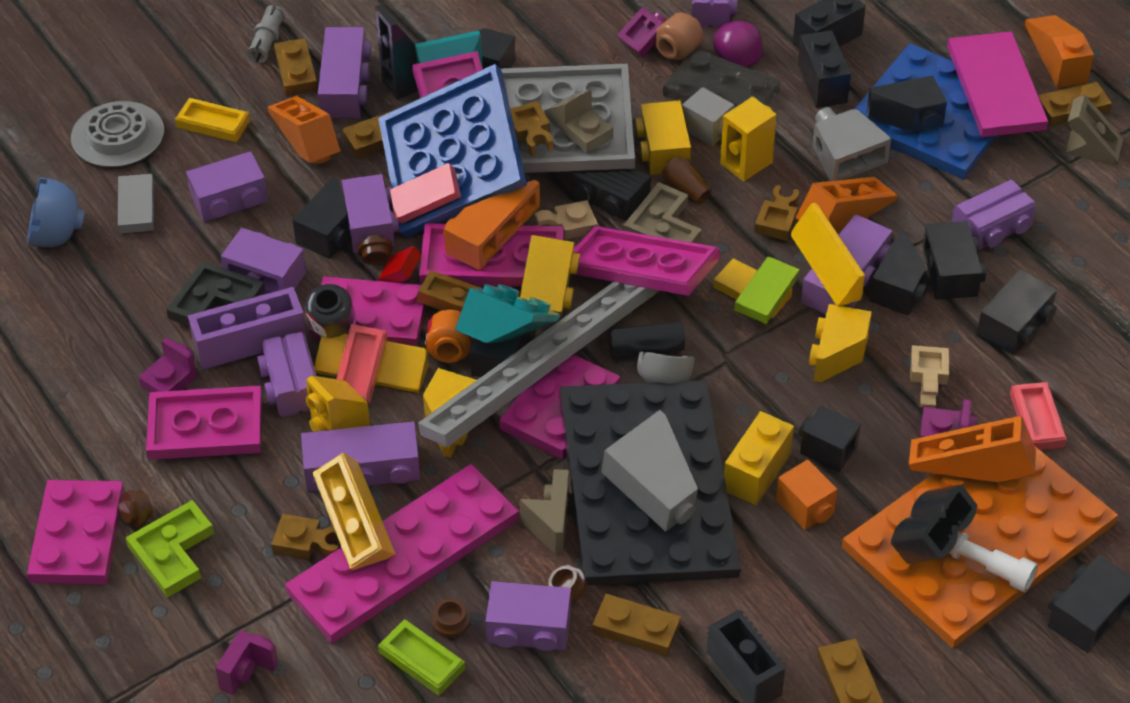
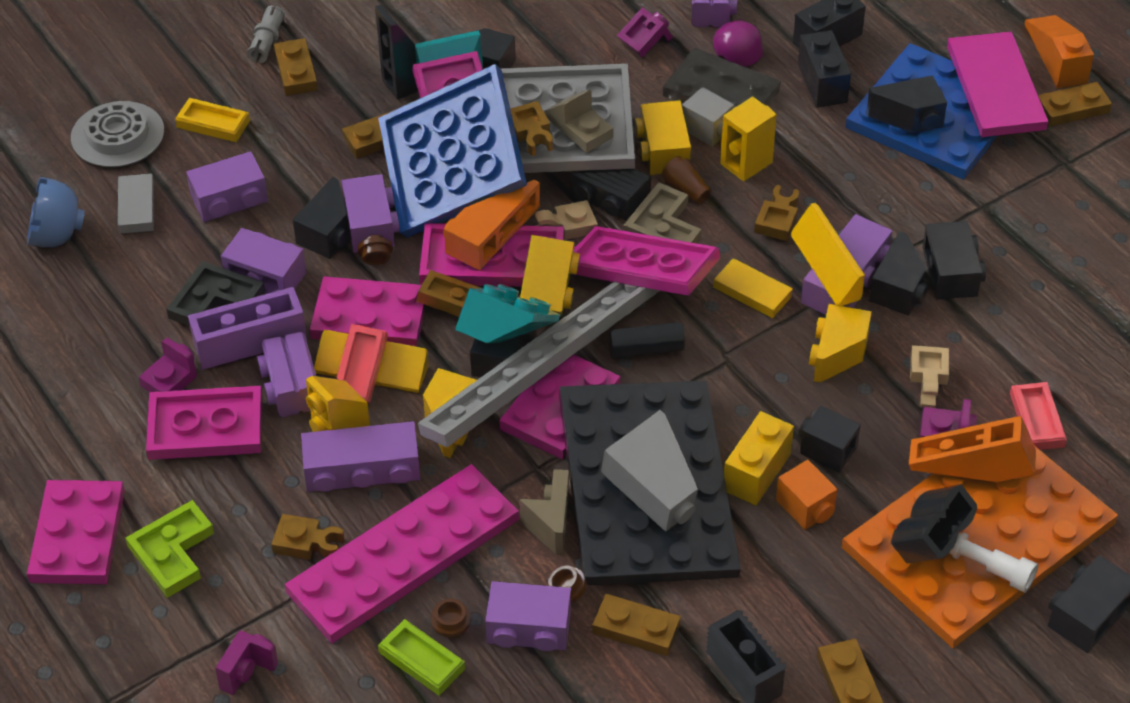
(135, 508): reddish brown plate -> none
(306, 129): orange slope -> none
(330, 310): black head -> none
(344, 72): medium lavender brick -> none
(353, 512): yellow slope -> none
(400, 266): red tile -> none
(425, 193): coral tile -> none
(444, 341): orange head -> none
(664, 368): light grey hair -> none
(679, 36): nougat head -> none
(766, 290): lime tile -> none
(848, 143): light grey torso -> none
(848, 197): orange slope -> none
(996, 213): medium lavender brick -> none
(1017, 312): black brick -> none
(1092, 133): dark tan slope -> none

